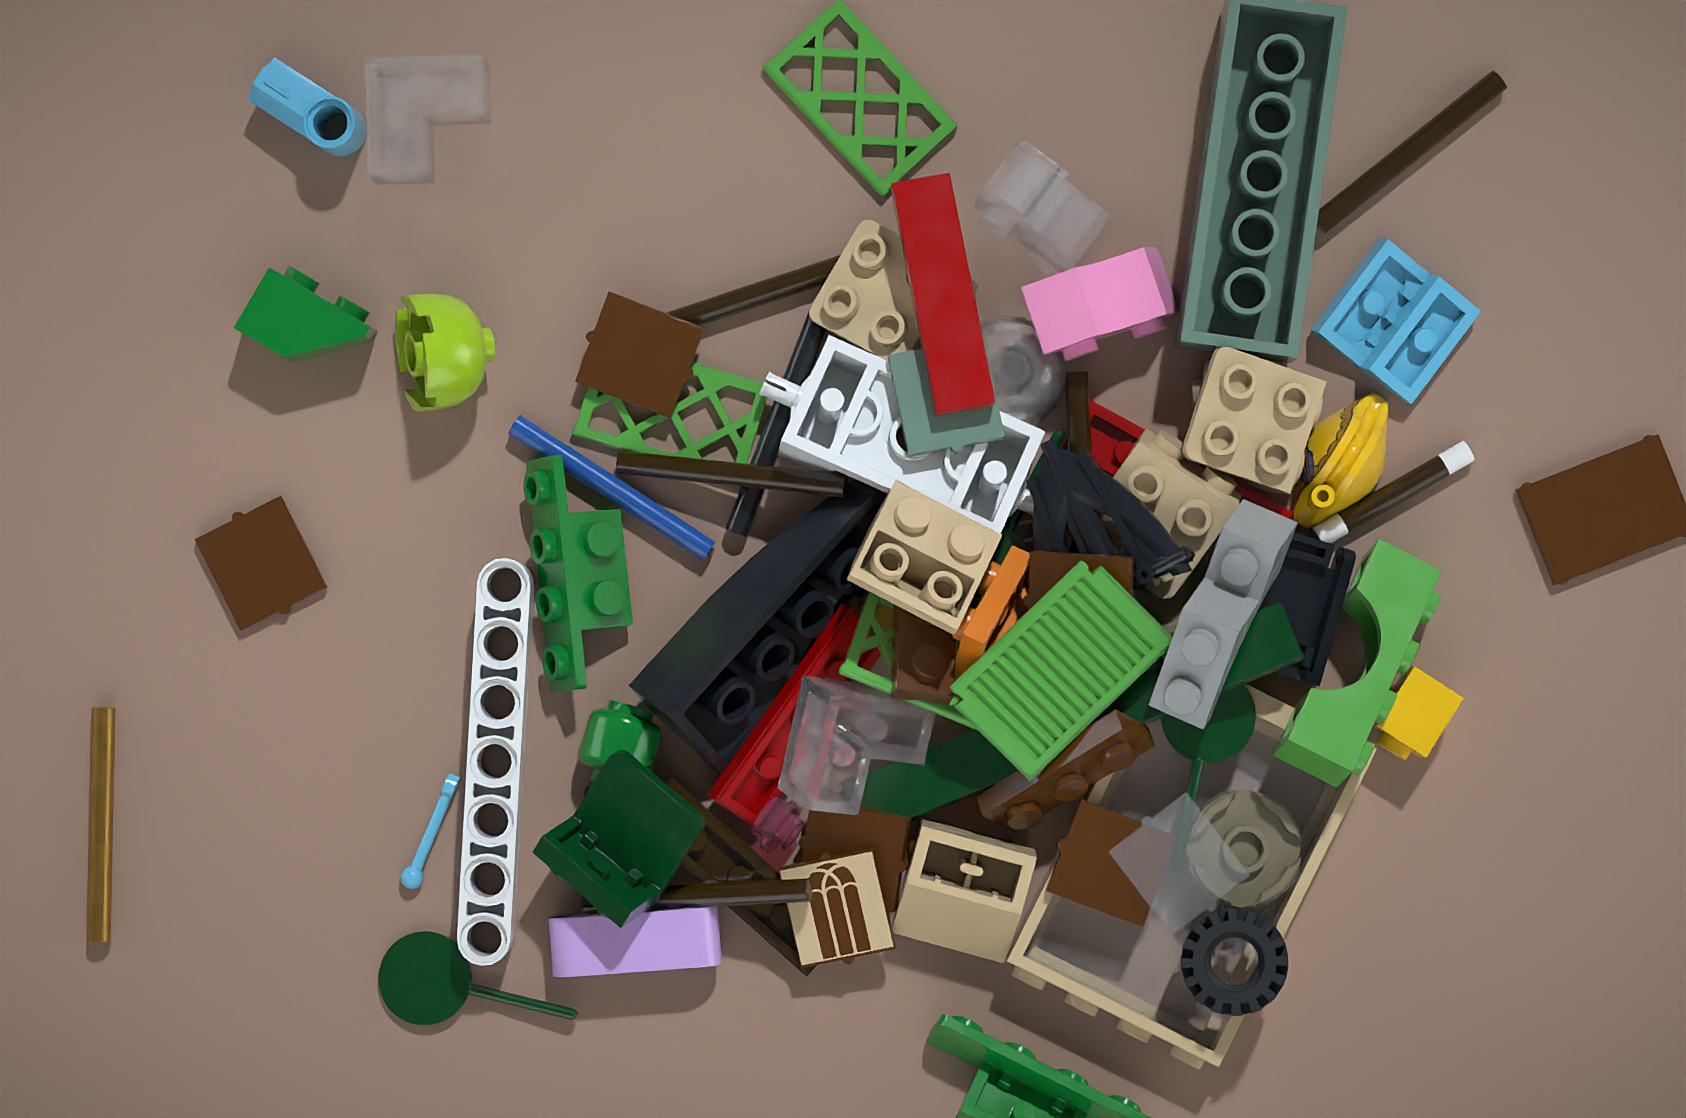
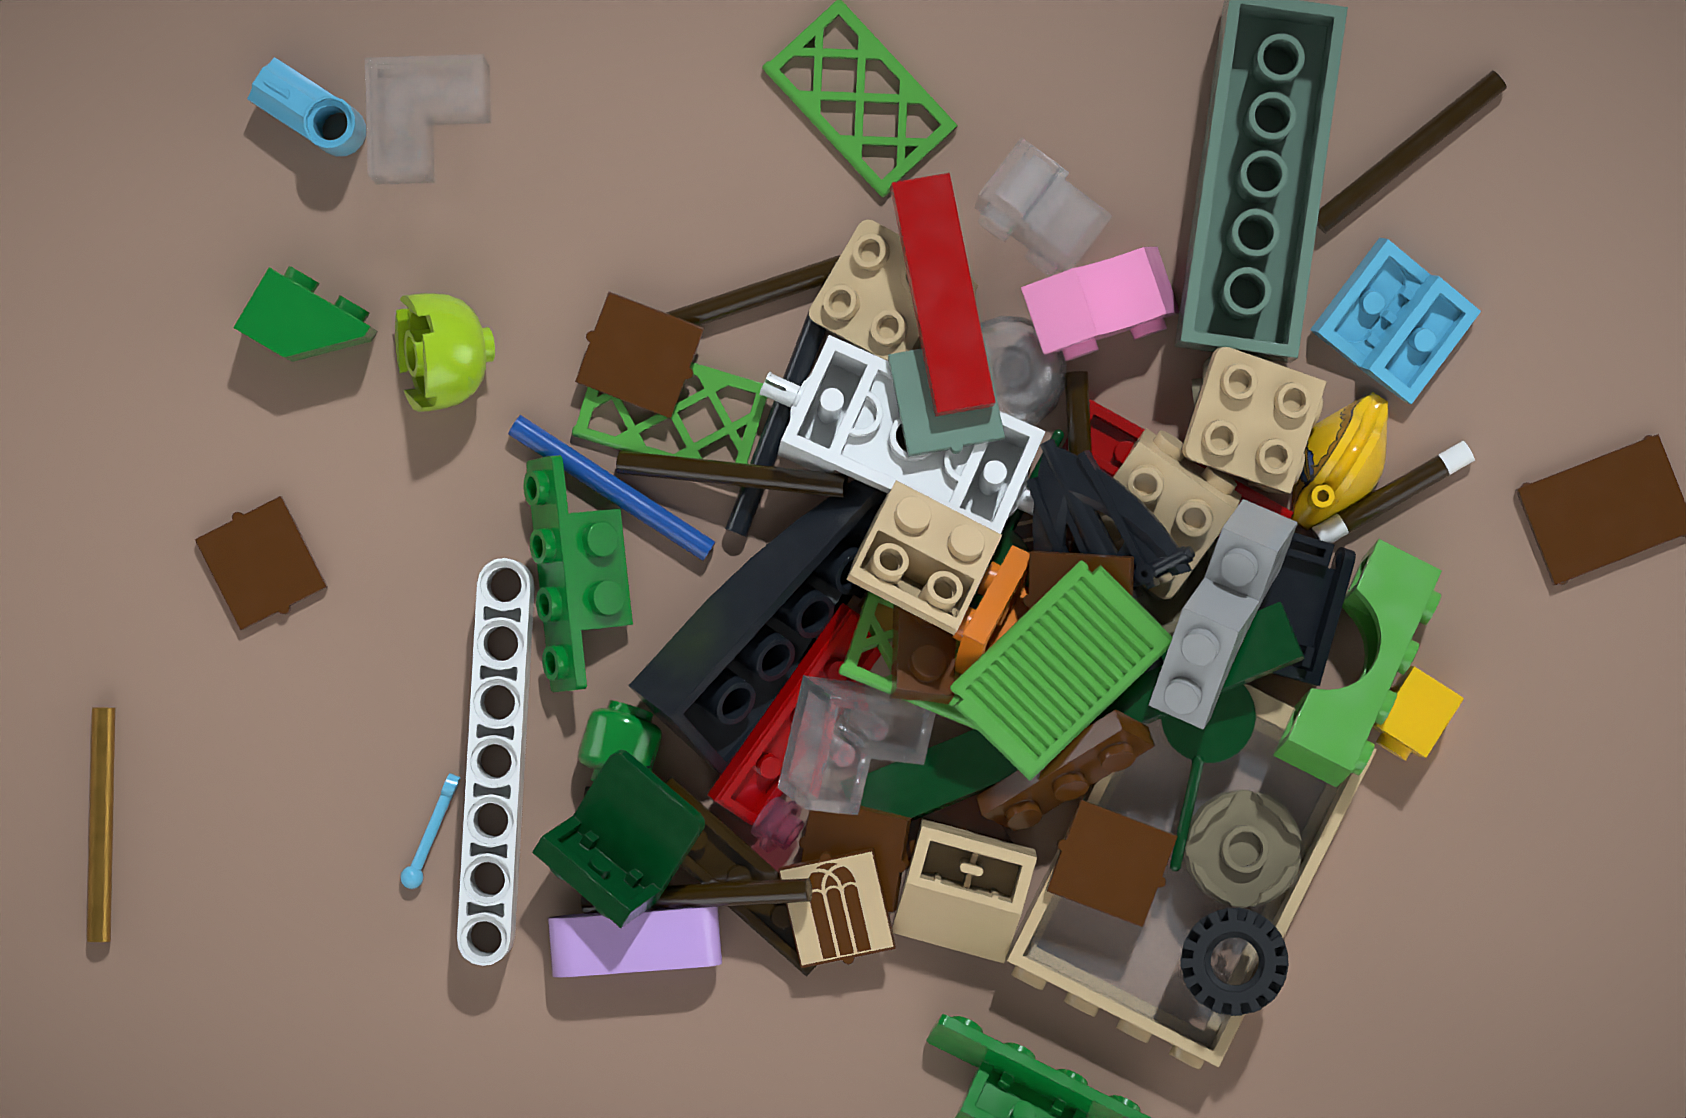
(430, 980): dark green piece -> none
(1179, 863): clear piece -> none

